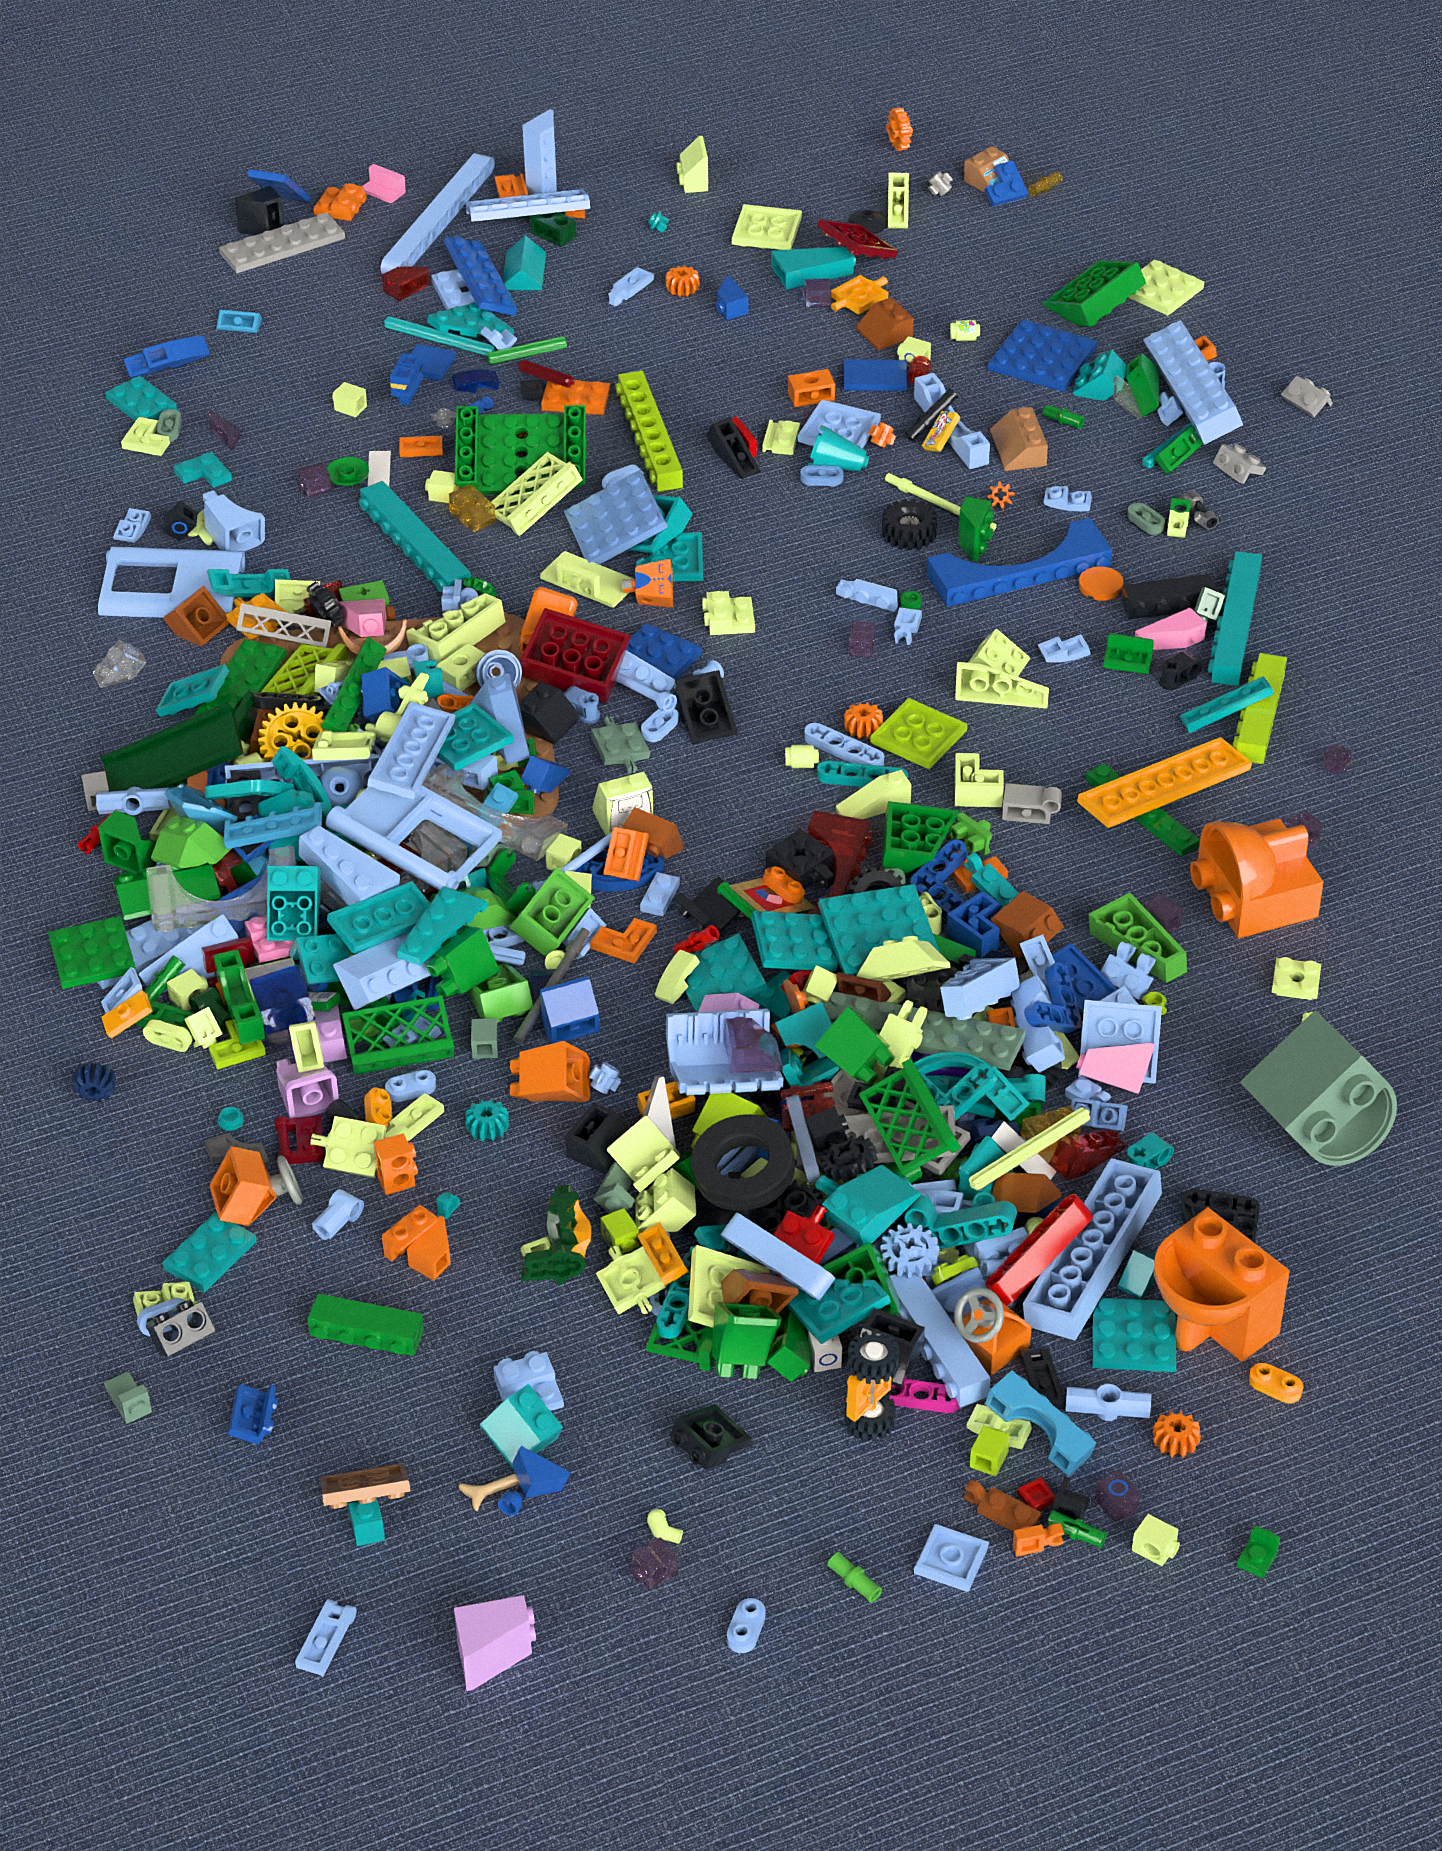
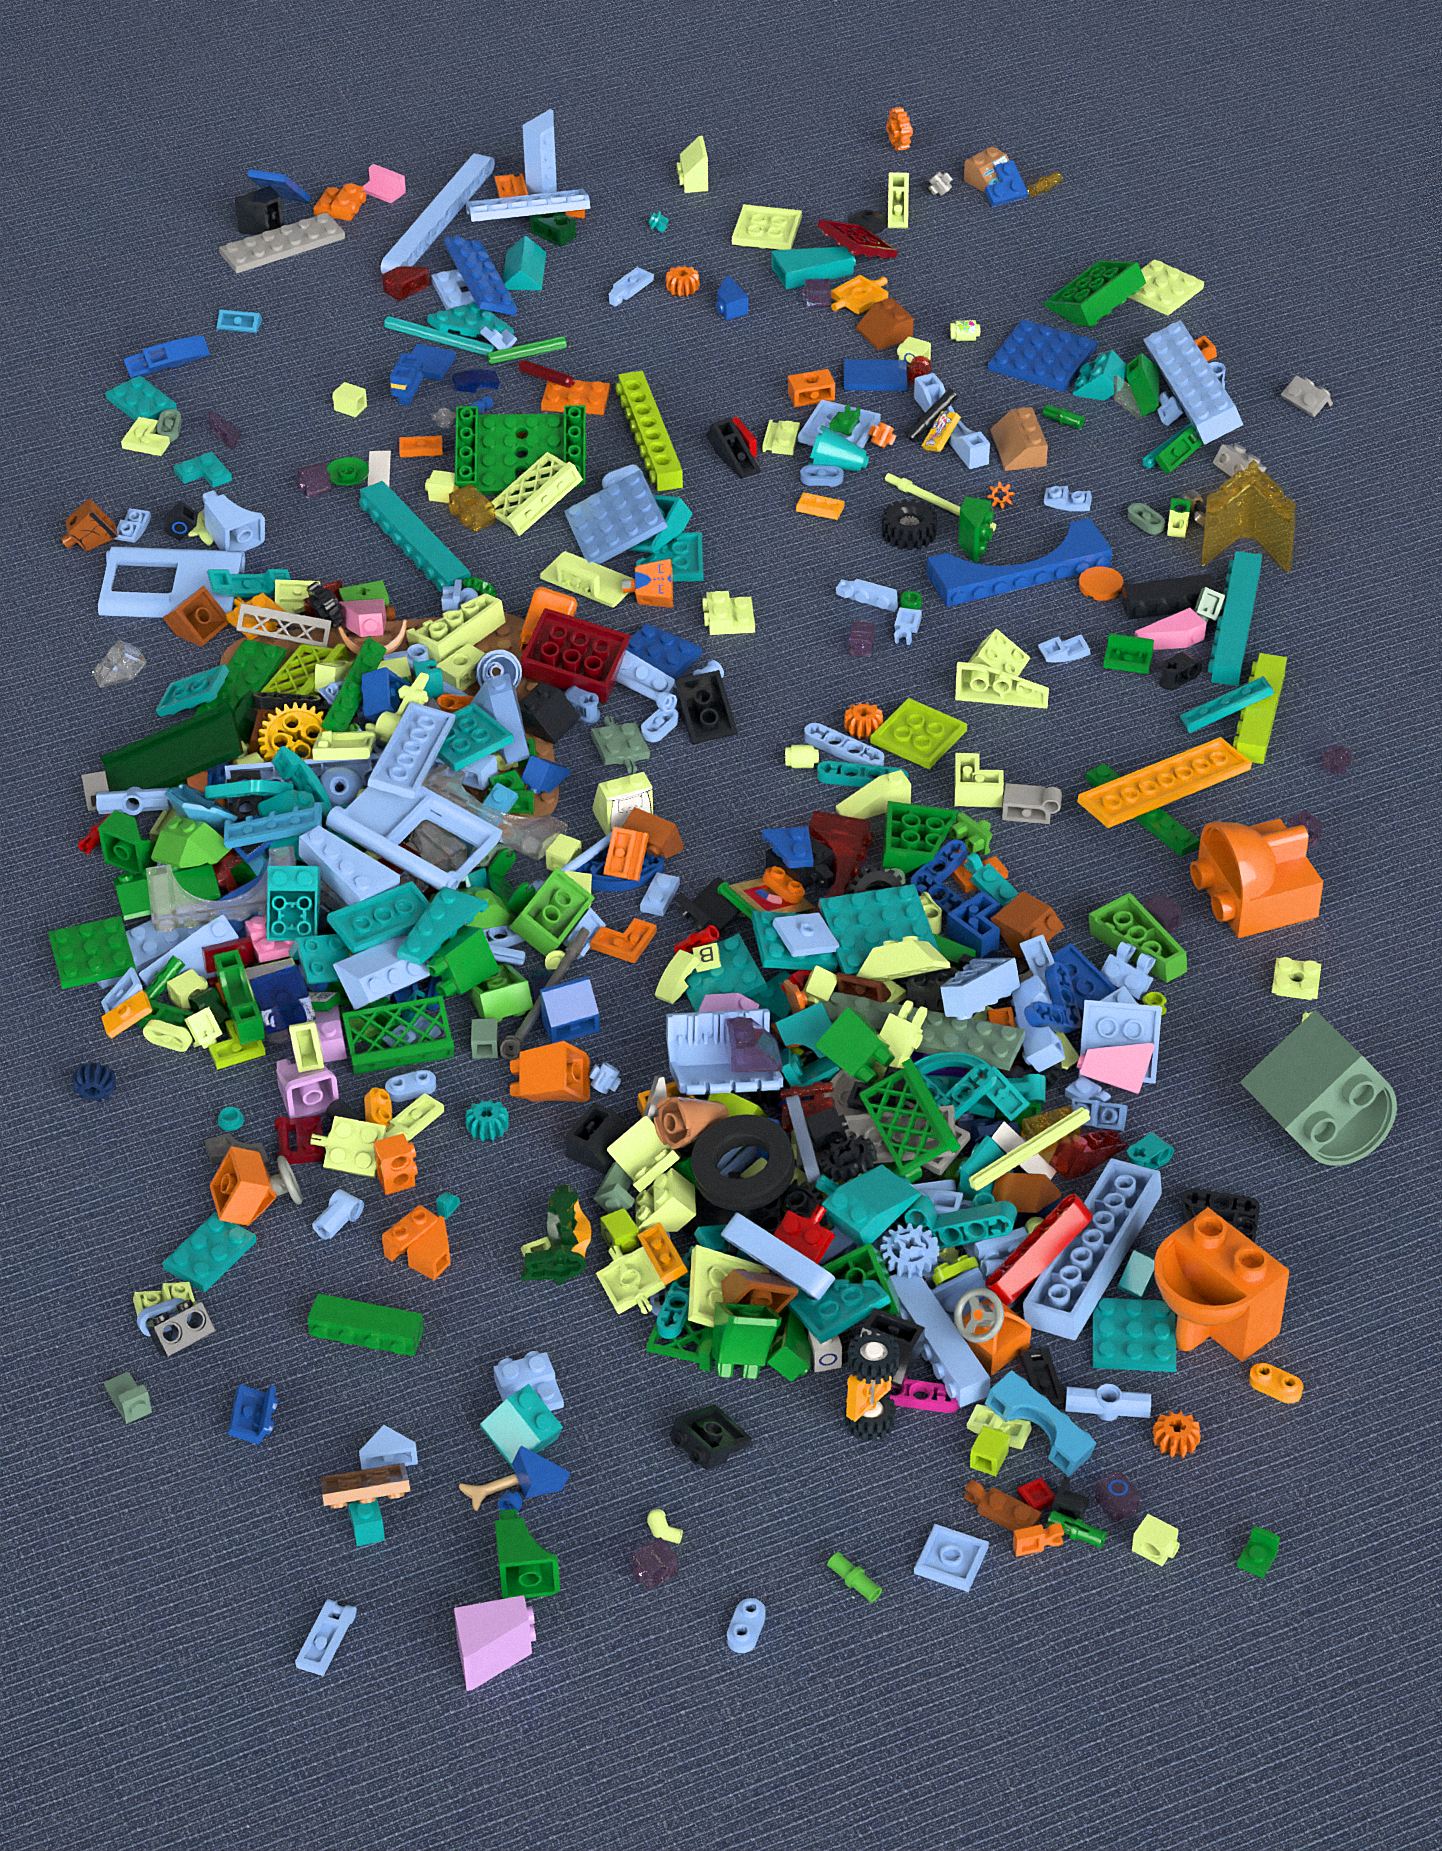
(89, 527): none -> dark orange torso
(388, 1448): none -> light blue slope
(504, 1047): none -> dark grey plate
(523, 1562): none -> green hips
(531, 389): black plate -> none
(685, 1119): none -> nougat cone
(708, 957): none -> yellowish green tile
(791, 845): none -> blue wing
(805, 934): none -> light blue plate
(820, 506): none -> light orange plate
(846, 421): none -> green plate
(1250, 508): none -> clear yellow windscreen

